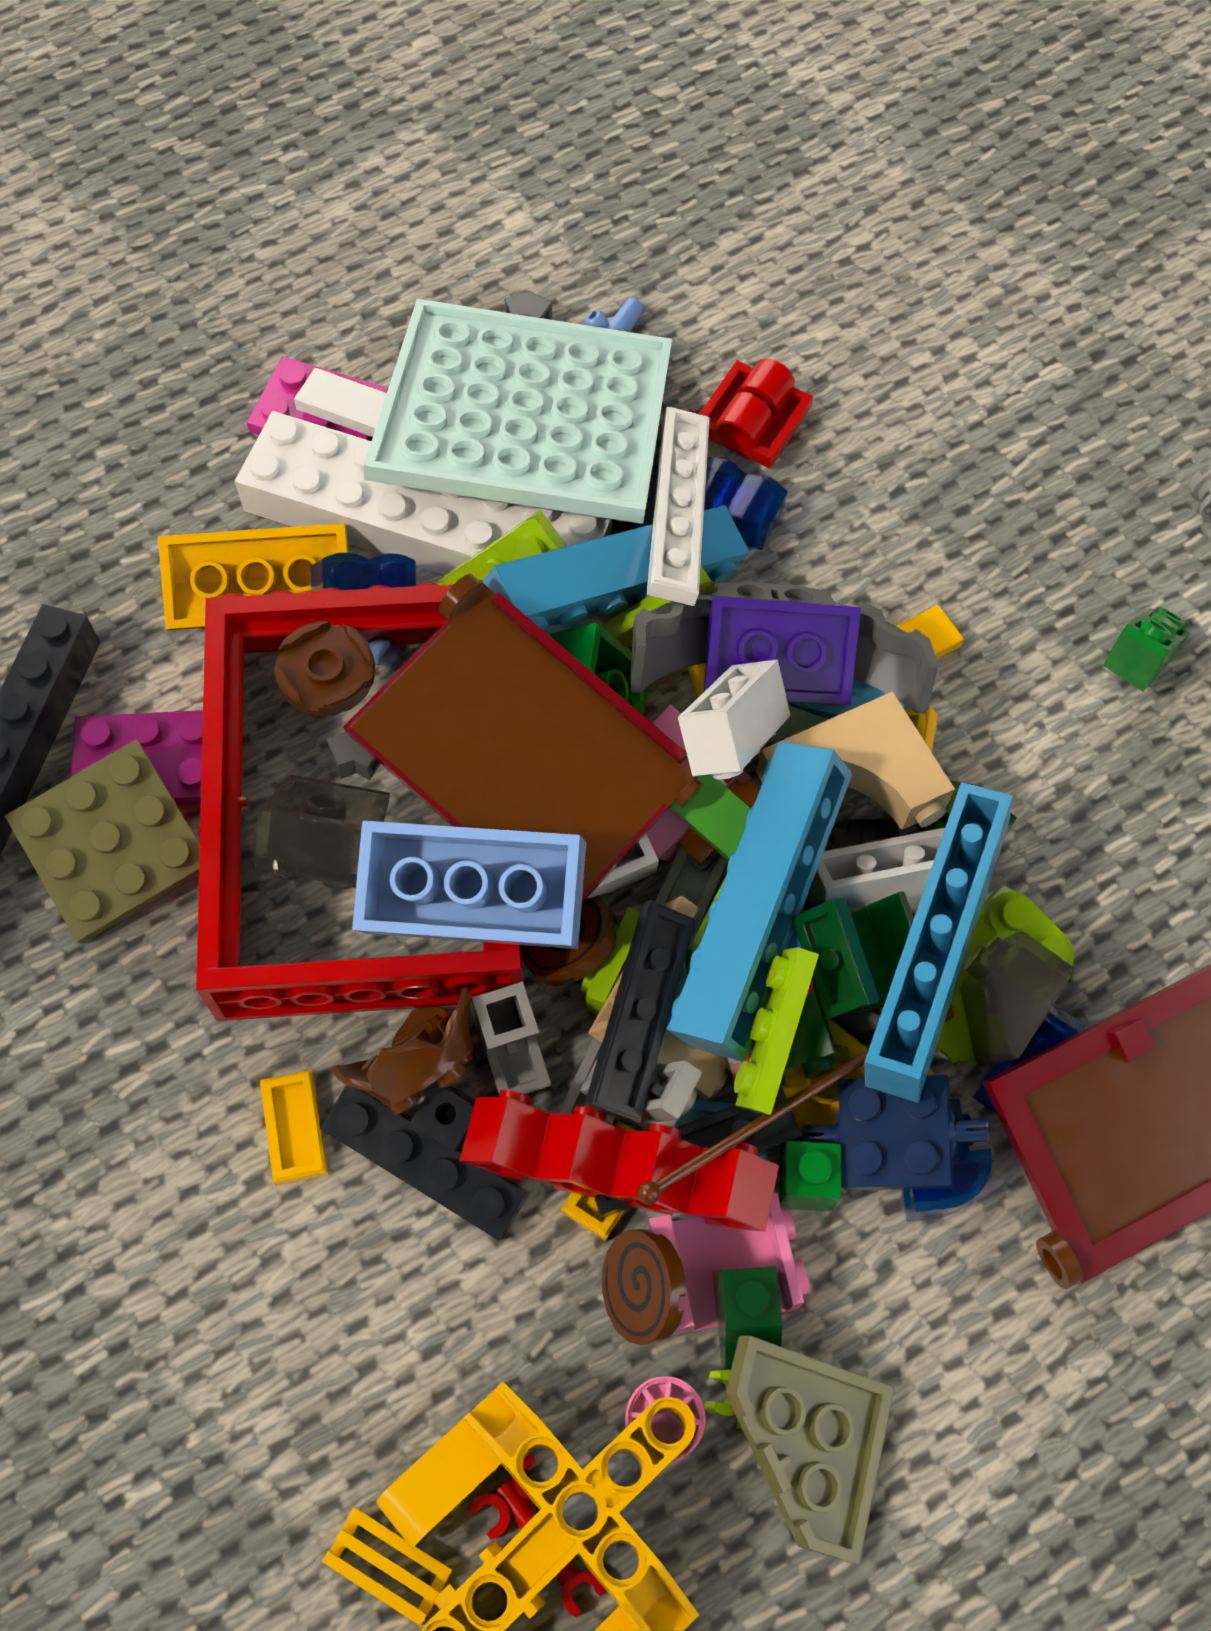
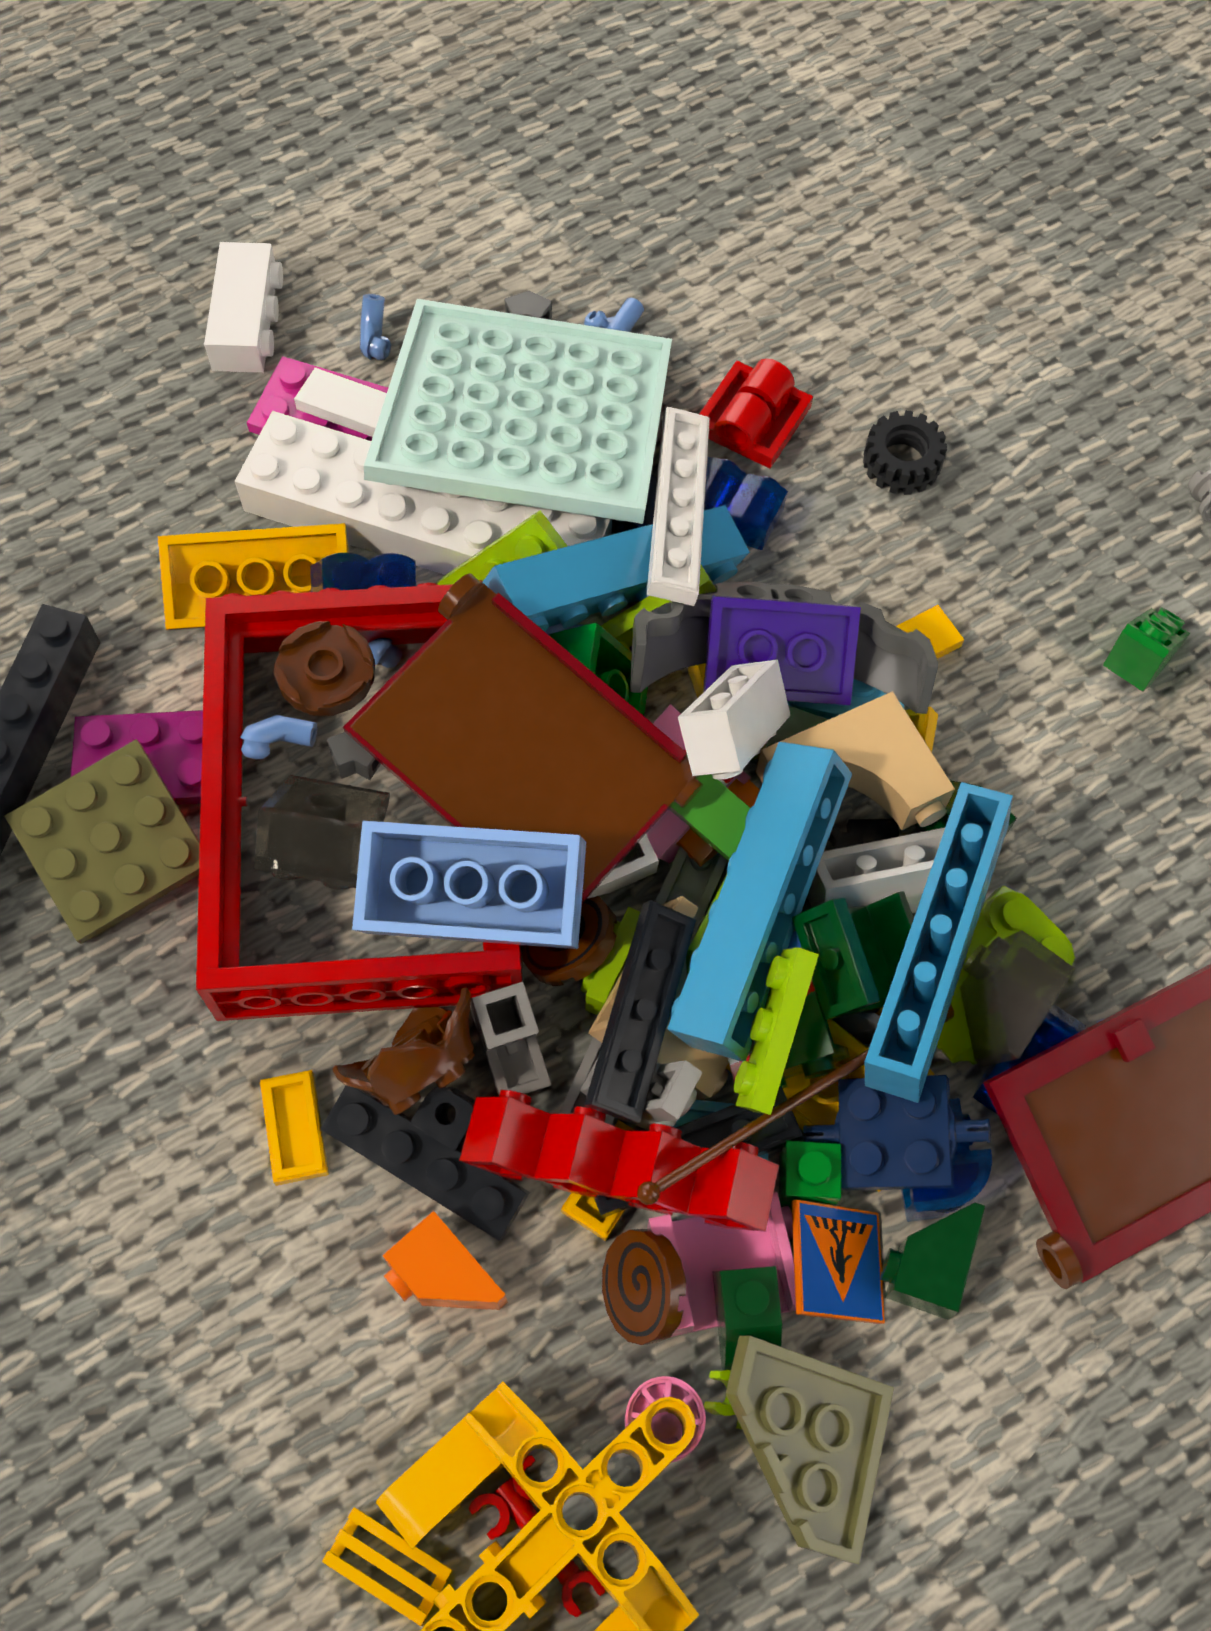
(243, 307): none -> white brick
(274, 729): none -> medium blue arm
(371, 339): none -> medium blue arm
(440, 1270): none -> orange slope
(837, 1262): none -> piece
(910, 432): none -> black tyre
(934, 1263): none -> dark green slope

